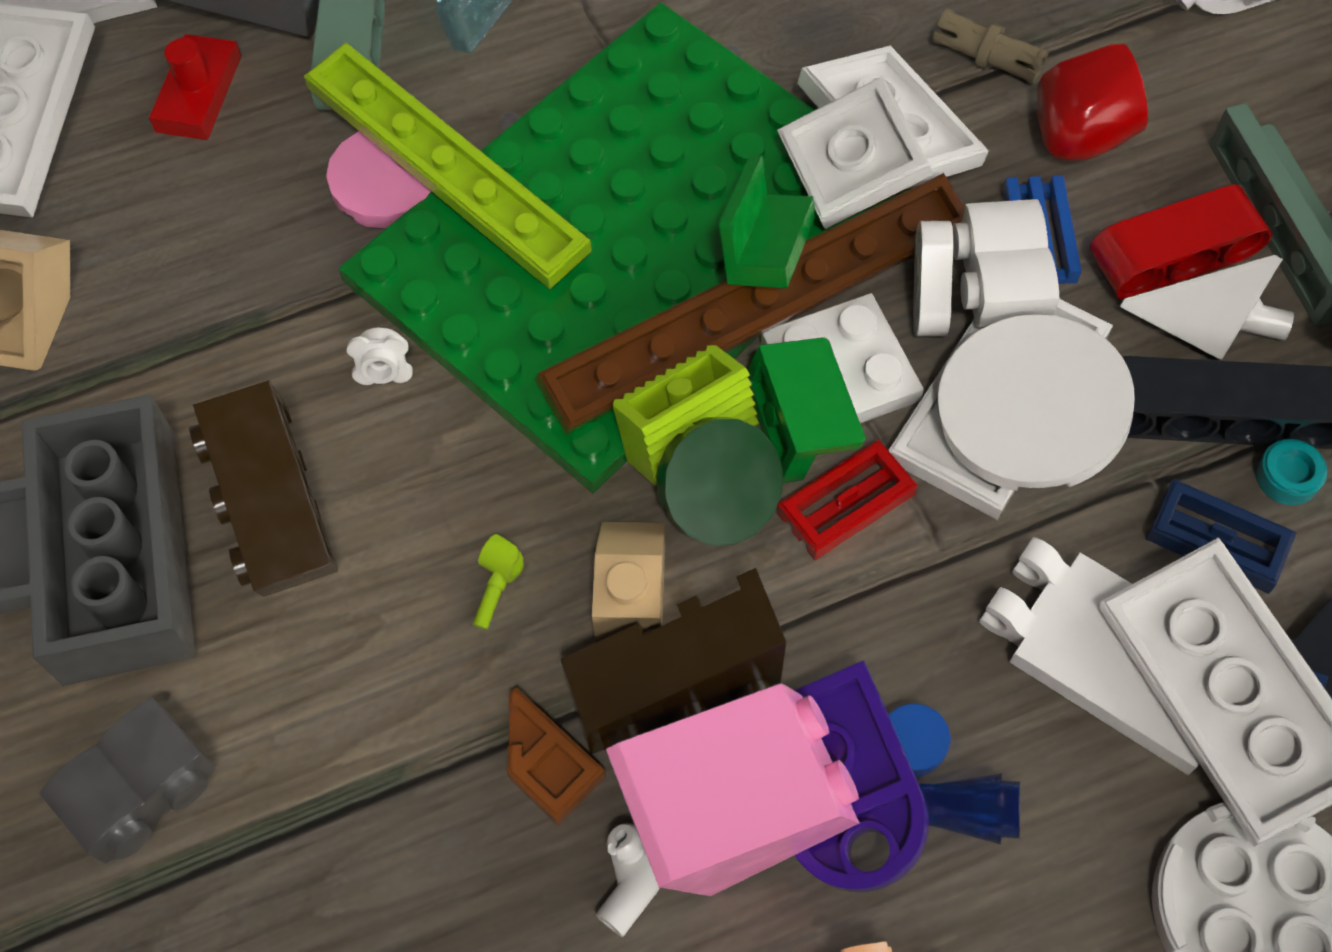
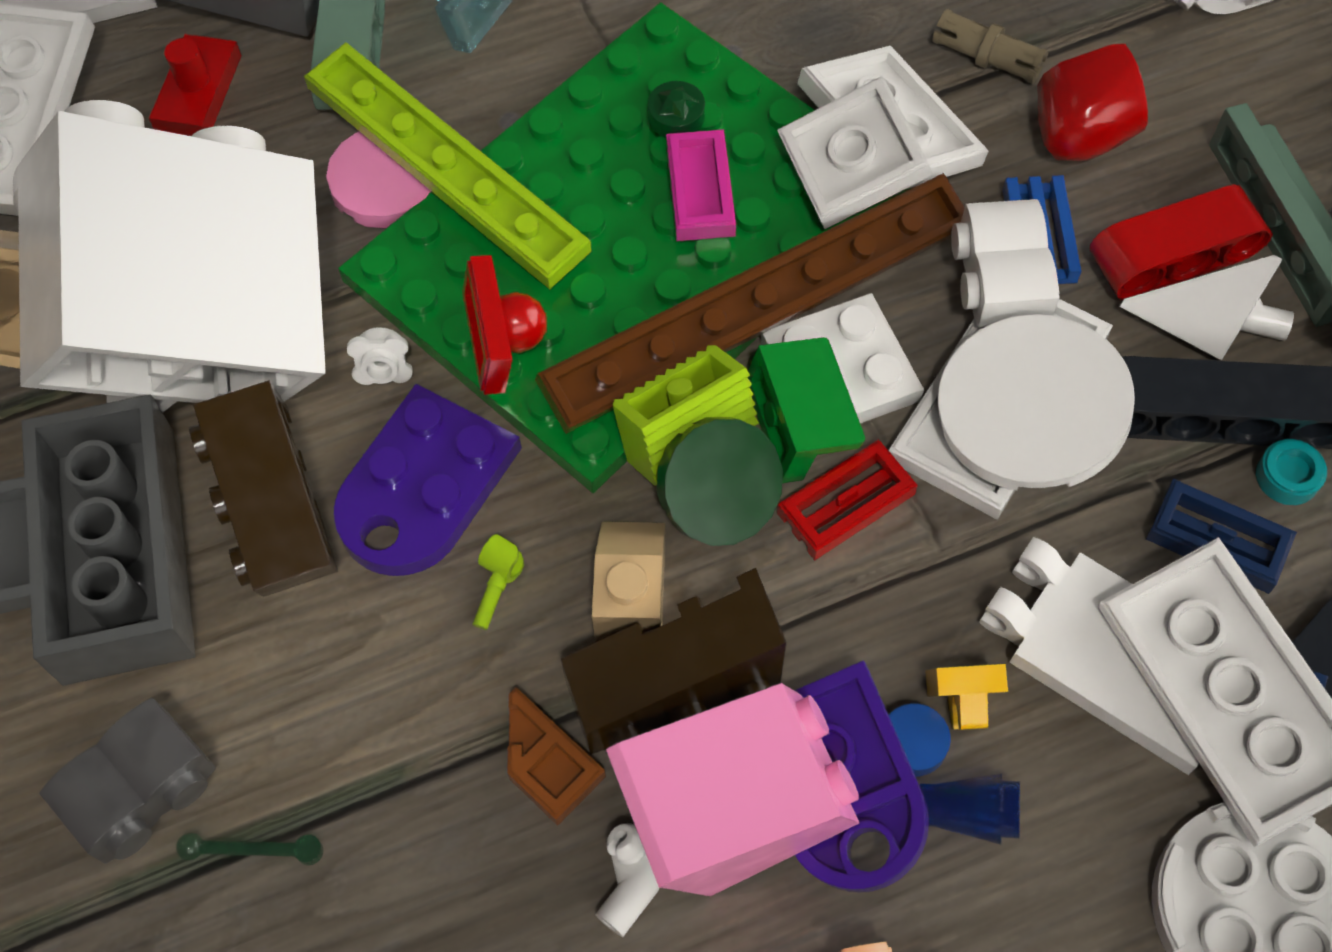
(165, 260): none -> white piece
(306, 849): none -> clear green hinge
(423, 478): none -> dark purple plate
(498, 324): none -> red tile
(676, 108): none -> dark green tile
(700, 185): none -> dark pink tile
(763, 231): green panel -> none
(933, 278): white beam -> none
(967, 691): none -> yellow tile

